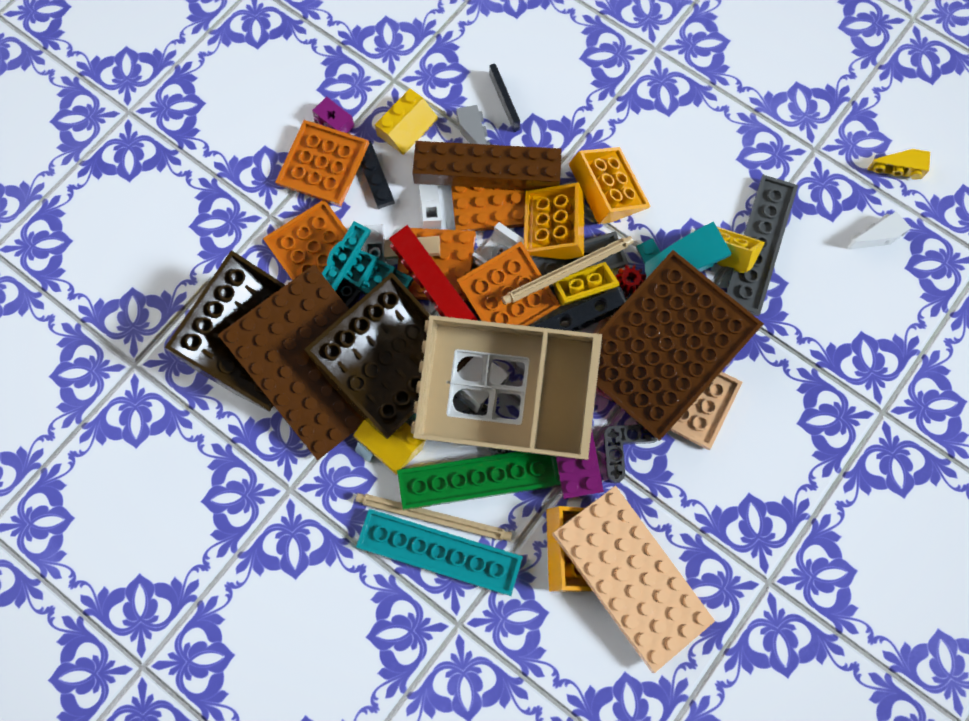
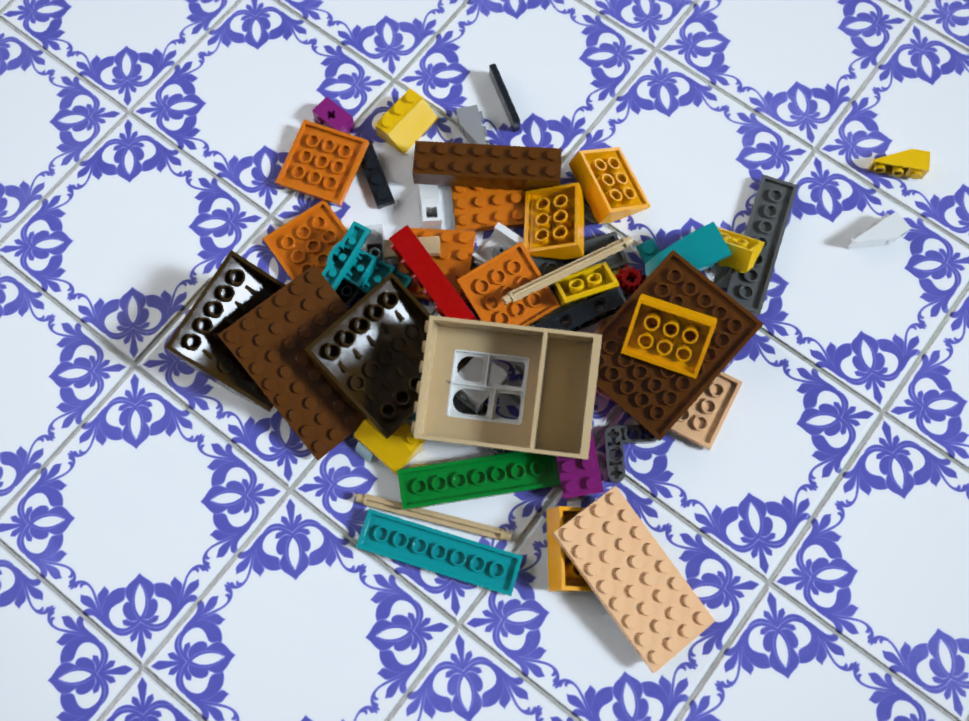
(668, 335): none -> light orange slope

